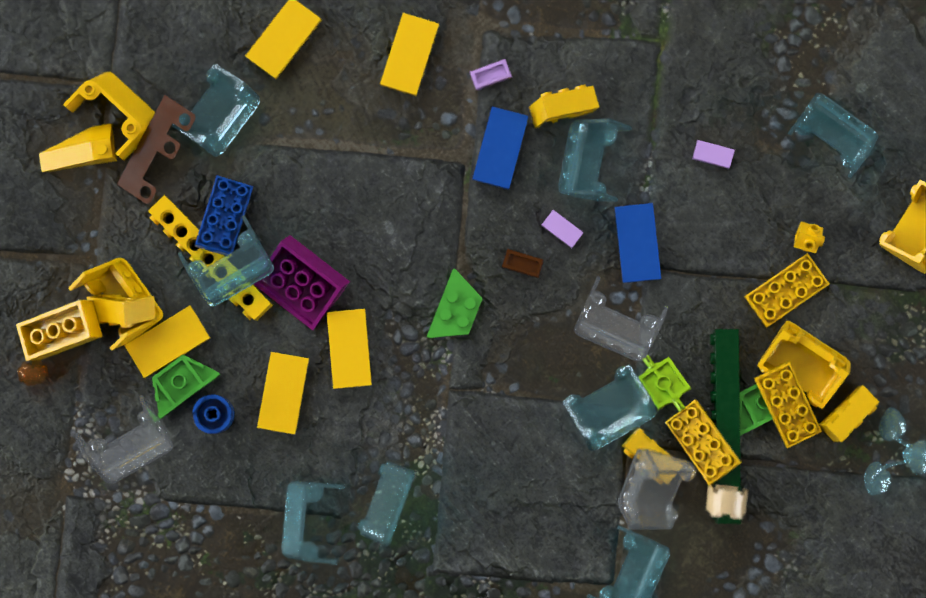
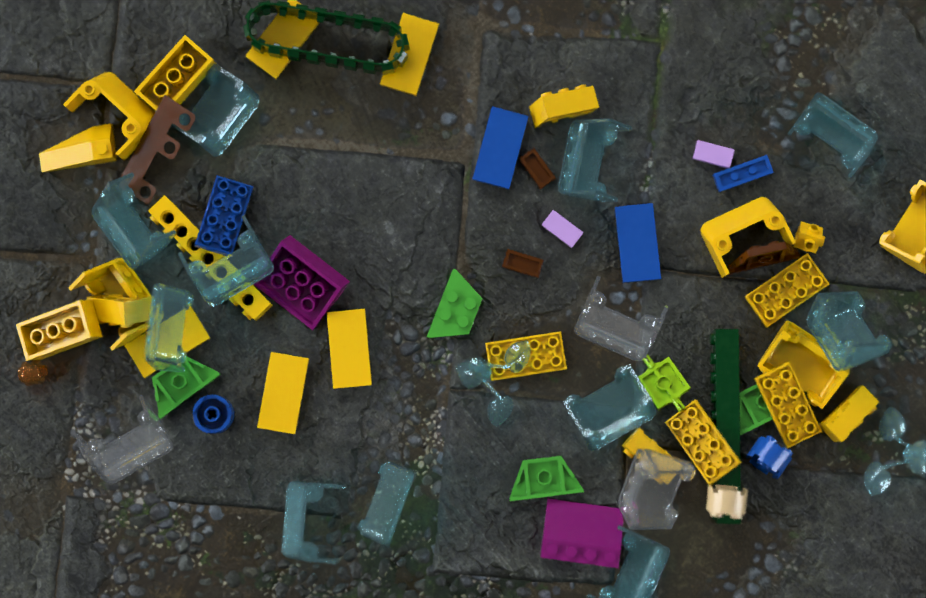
(125, 227): none -> clear light blue windscreen
(166, 328): none -> clear light blue windscreen
(176, 74): none -> yellow brick
(321, 15): none -> dark green piece
(477, 370): none -> clear light blue plant
(490, 74): lavender tile -> none
(537, 168): none -> reddish brown tile
(544, 478): none -> bright green wing
(545, 355): none -> yellow tile
(582, 533): none -> magenta slope
(717, 231): none -> yellow windscreen
(743, 173): none -> blue plate
(763, 256): none -> reddish brown wing
(769, 456): none -> blue brick
(842, 331): none -> clear light blue windscreen

